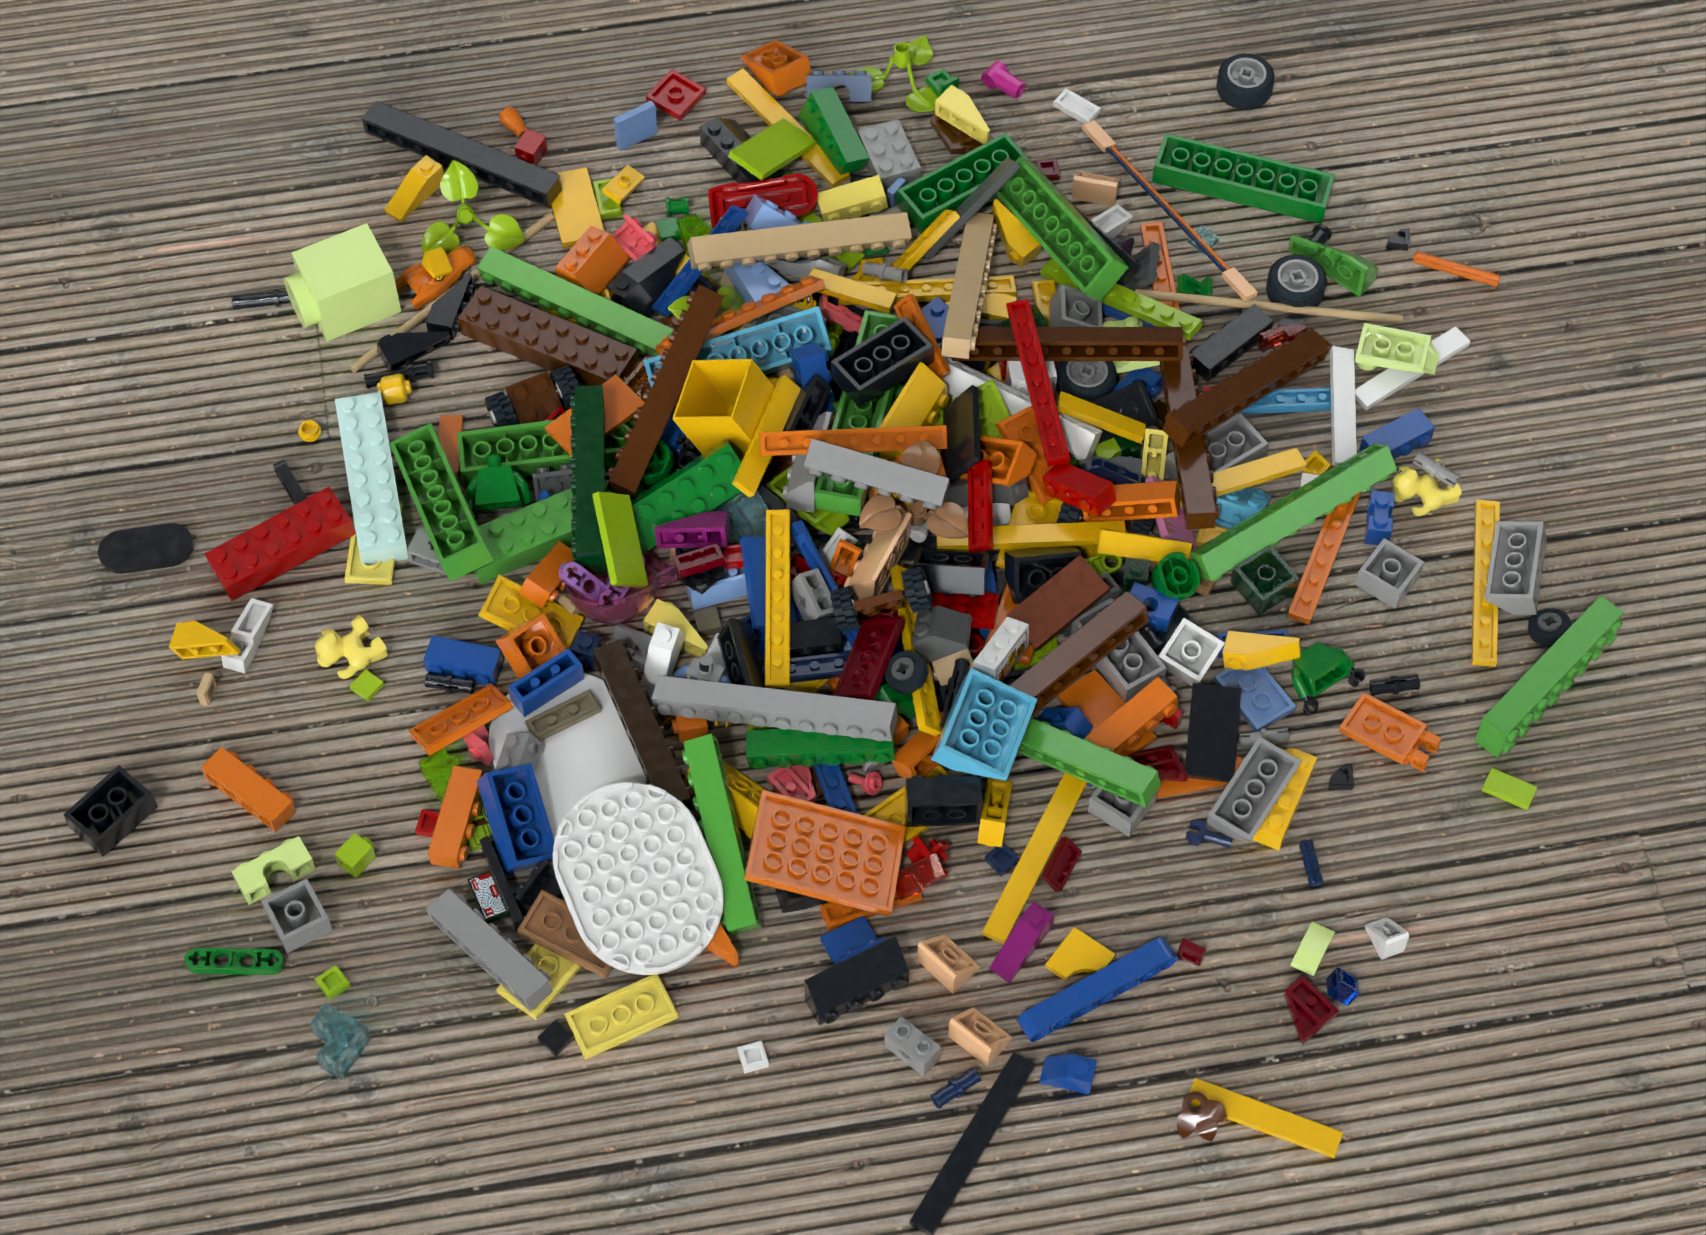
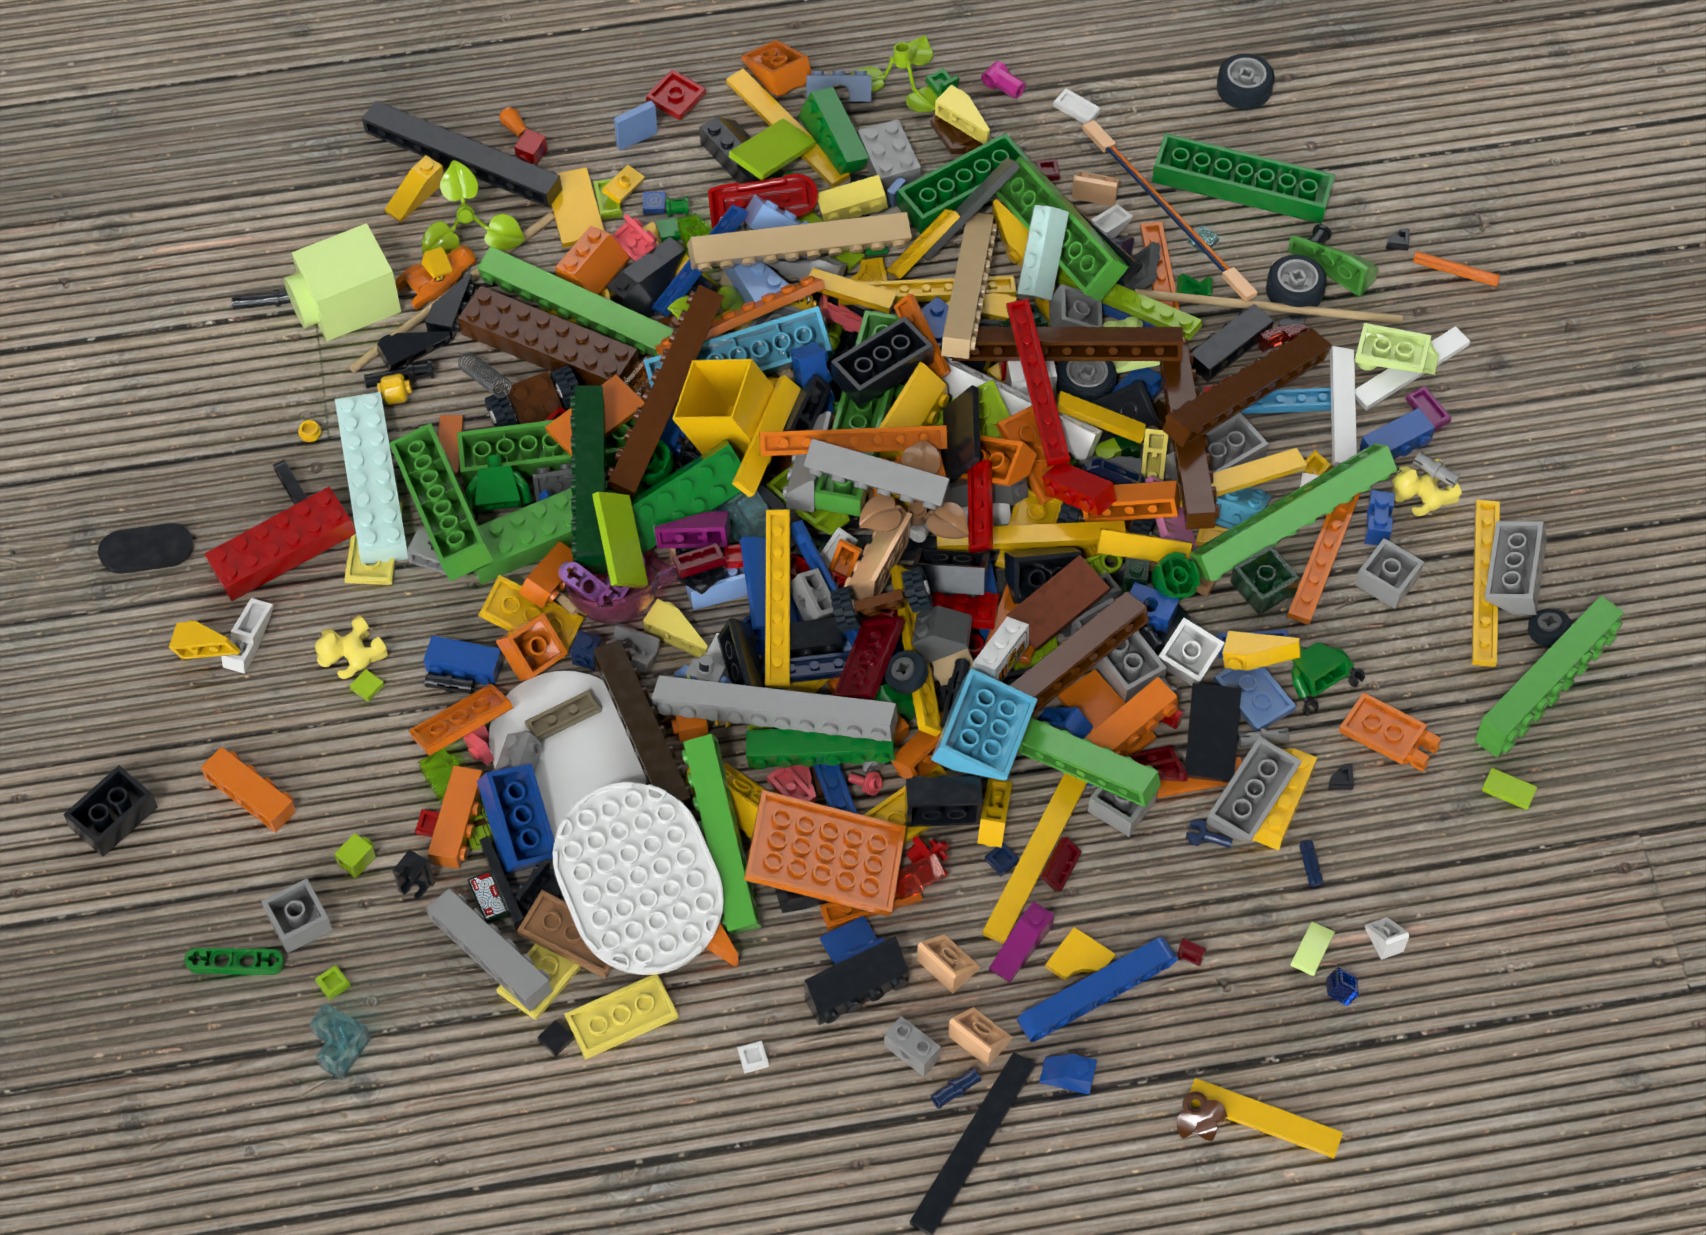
(206, 689): tan tile -> none
(288, 857): yellowish green arch -> none
(413, 871): none -> black hinge
(493, 381): none -> dark grey piece
(546, 682): blue brick -> none
(654, 202): none -> blue tile
(662, 654): white slope -> none
(707, 621): dark tan tile -> none
(885, 272): light grey pin -> none
(1042, 252): none -> light aqua slope
(1308, 1008): dark red wing -> none
(1394, 685): black pin -> none
(1428, 404): none -> magenta tile

